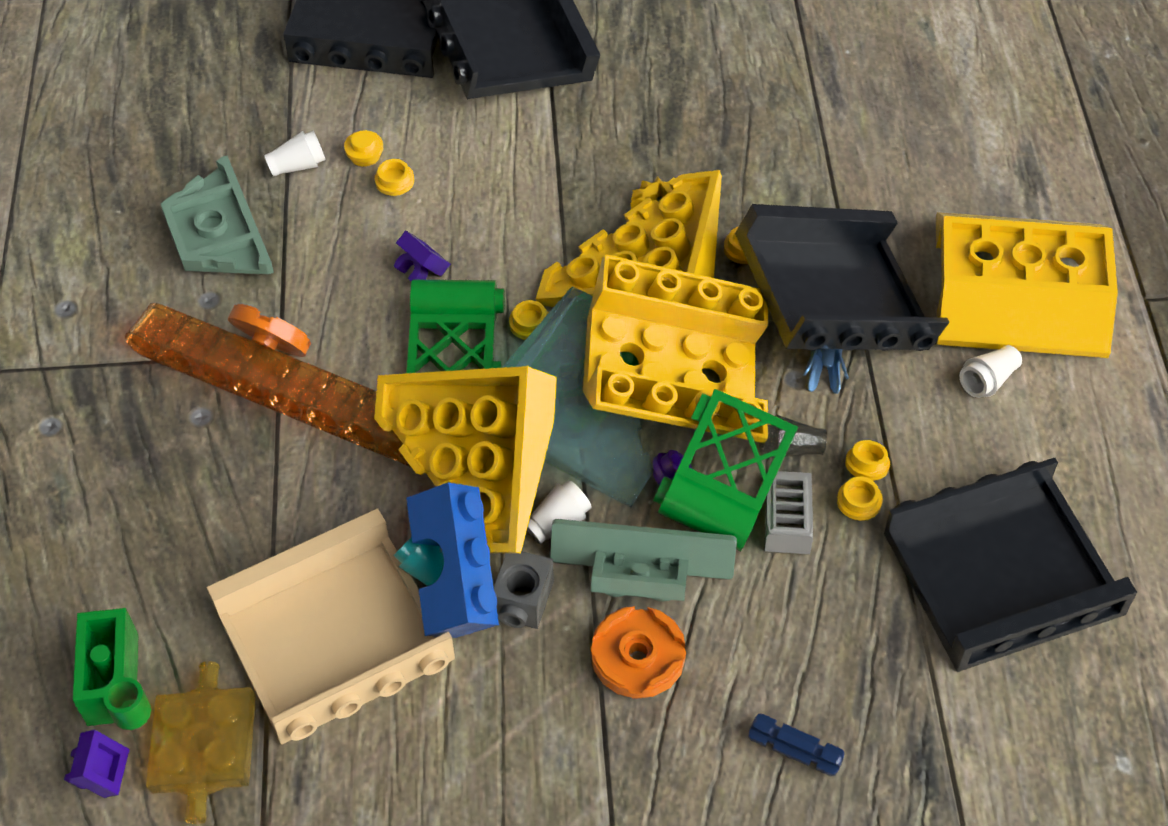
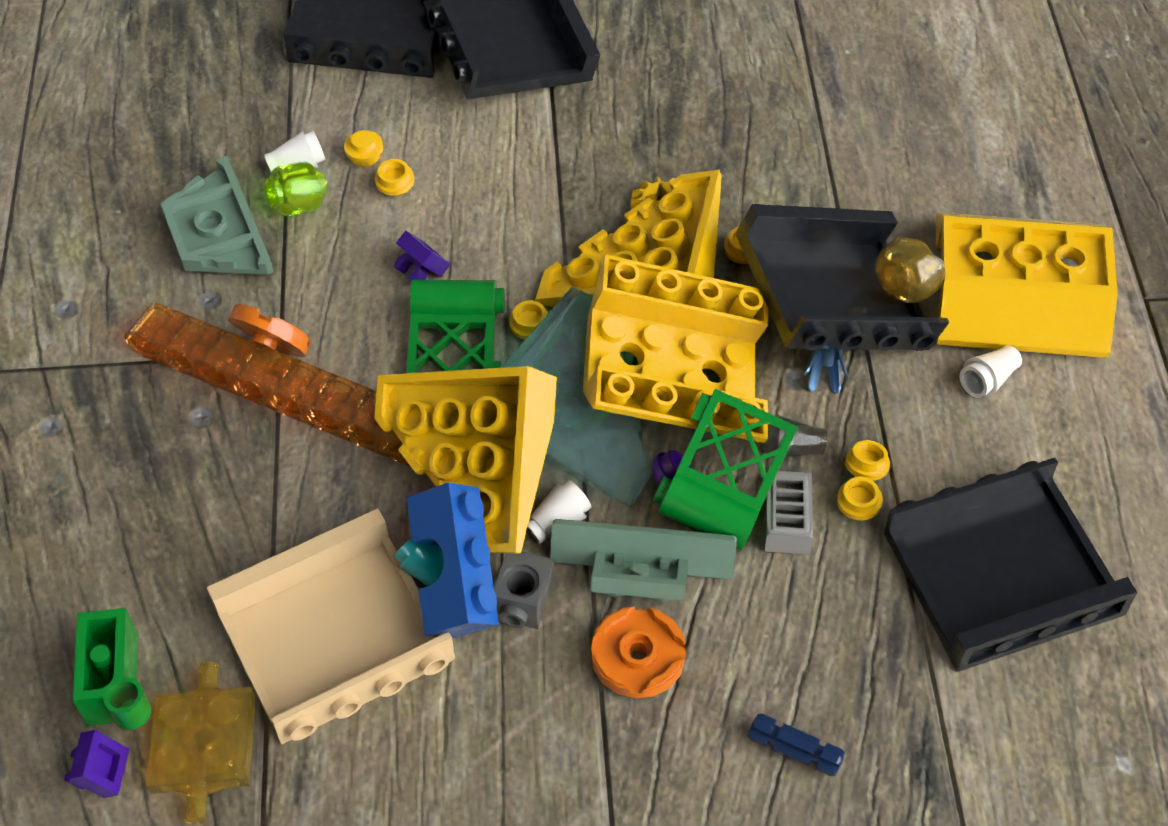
(295, 188): none -> clear neon green head
(914, 281): none -> clear yellow helmet

